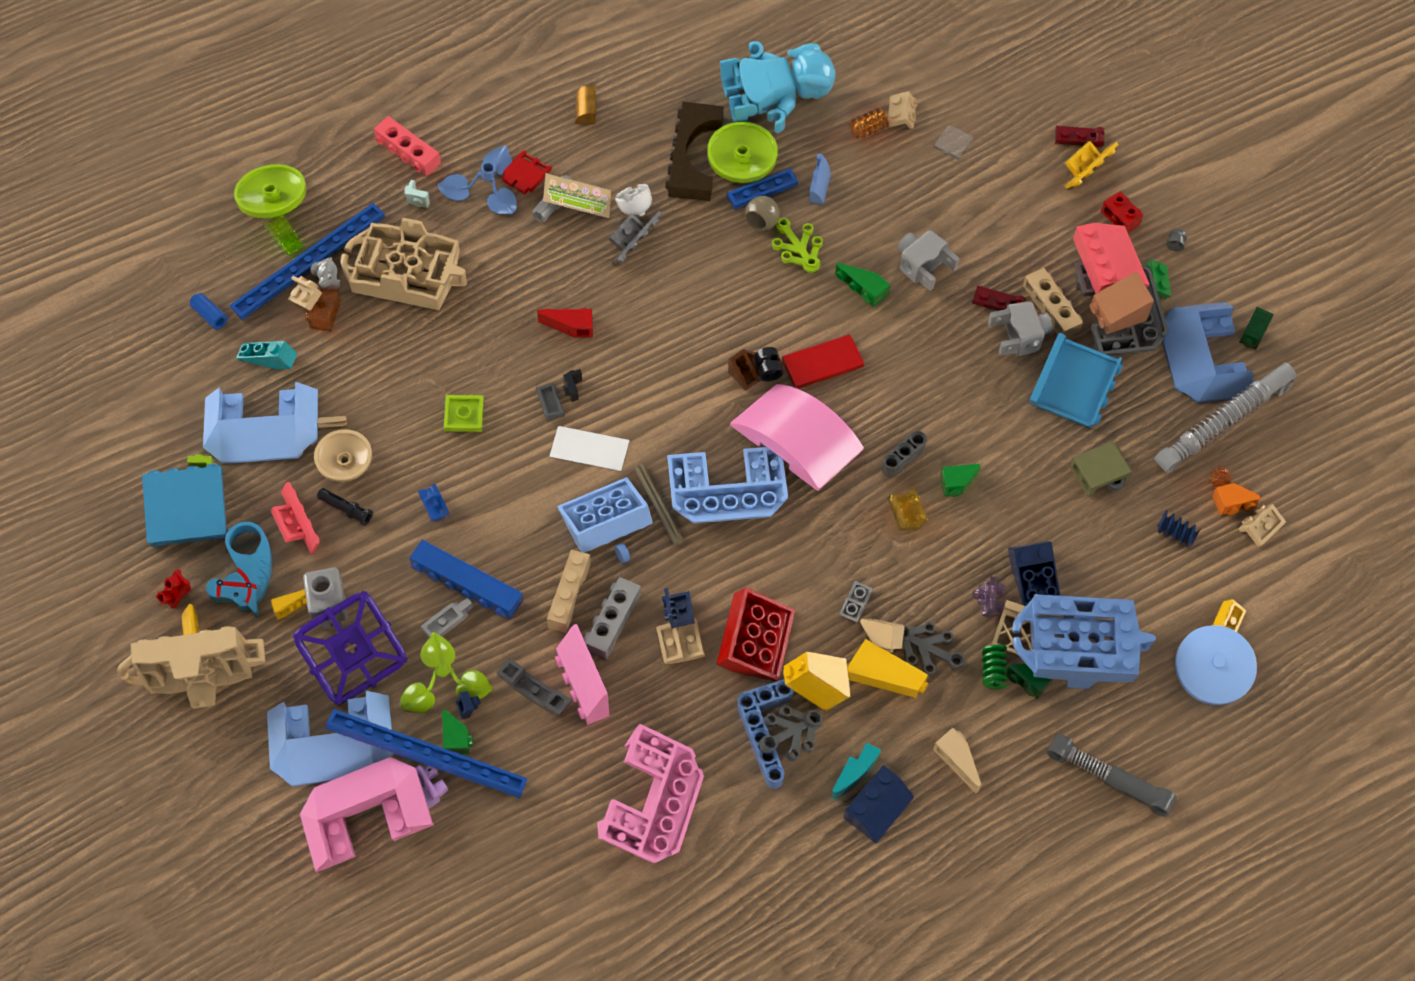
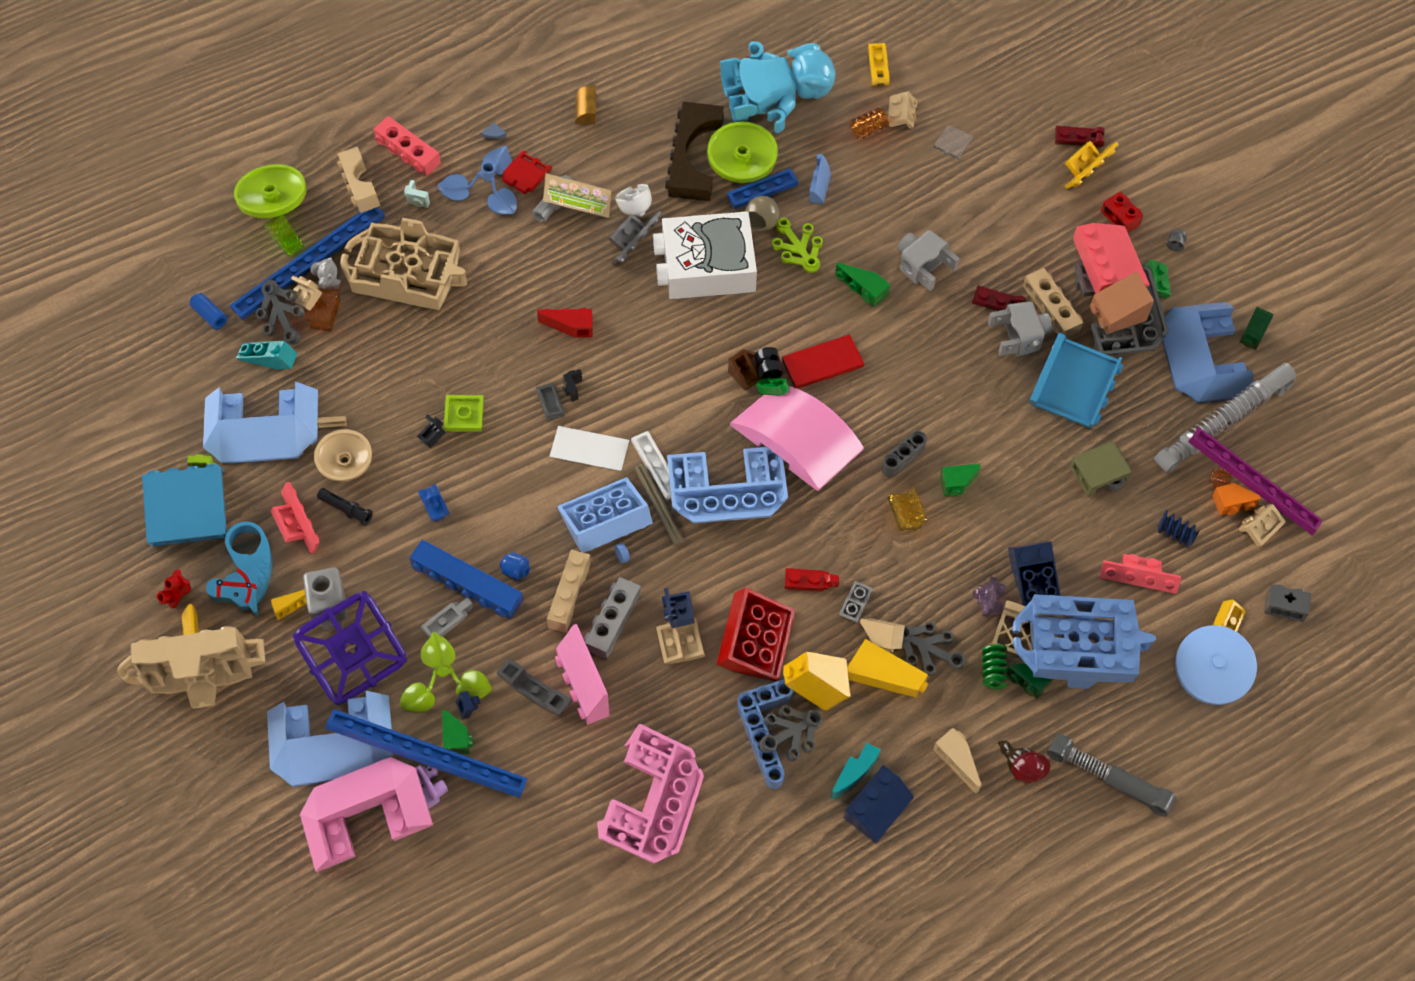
(279, 311): none -> dark grey plant
(363, 192): none -> tan arch
(432, 432): none -> black bracket
(493, 132): none -> sand blue tile
(515, 566): none -> blue head
(654, 462): none -> white tile
(706, 255): none -> brick
(772, 386): none -> green beam
(809, 580): none -> red hinge
(878, 64): none -> yellow plate
(1025, 763): none -> dark red piece
(1141, 573): none -> coral bracket
(1255, 481): none -> magenta tile
(1287, 603): none -> dark grey brick

